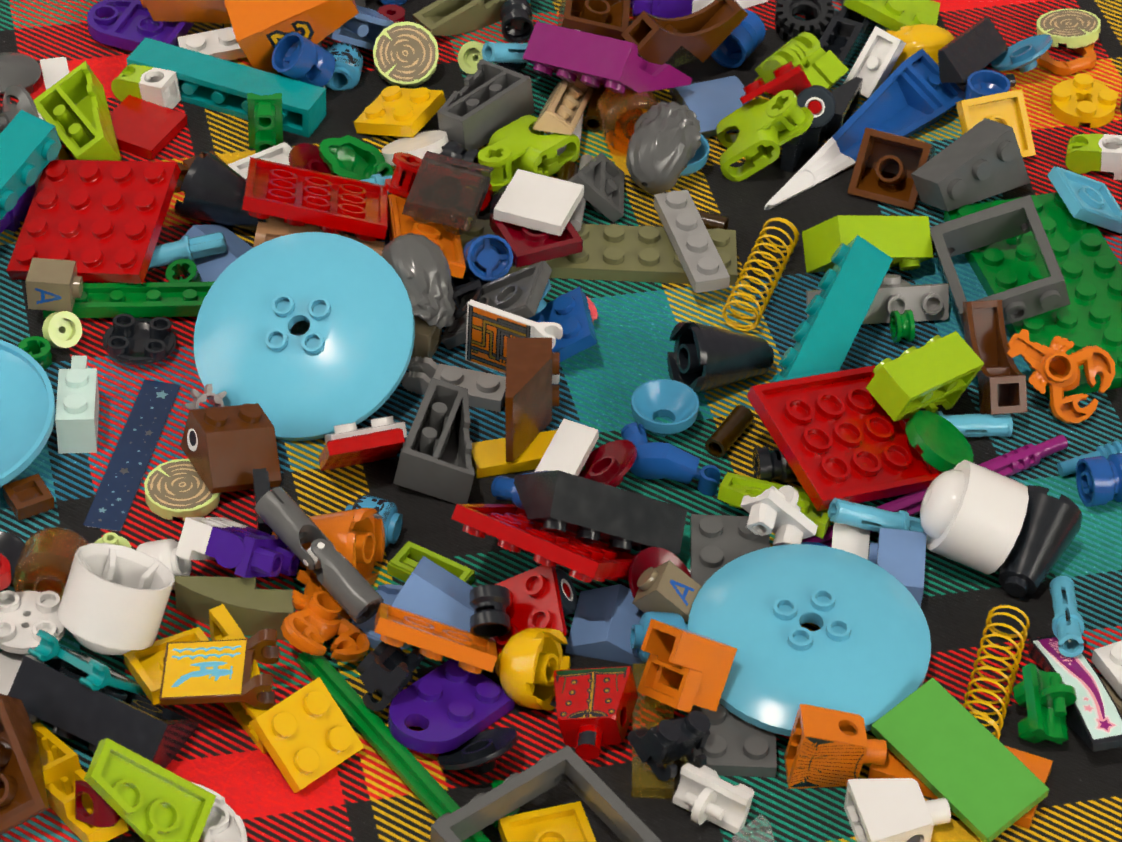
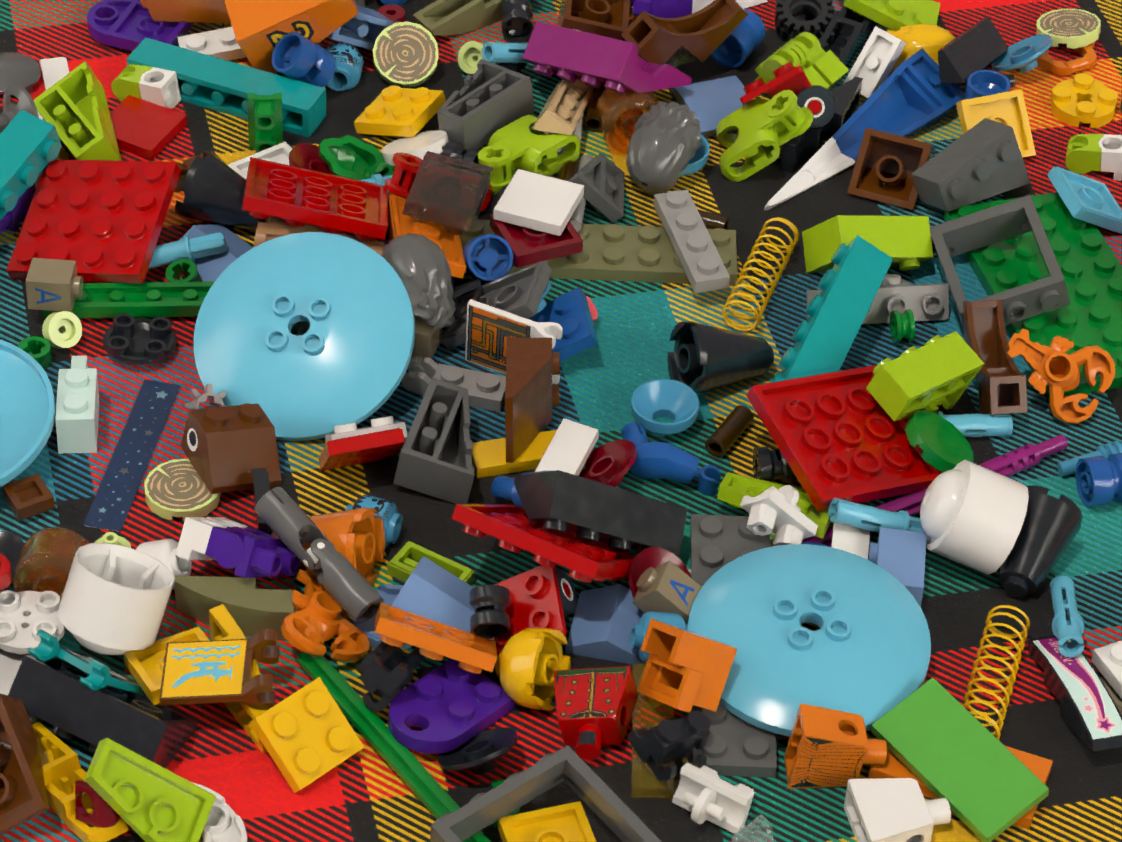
(1045, 703): green hips -> none

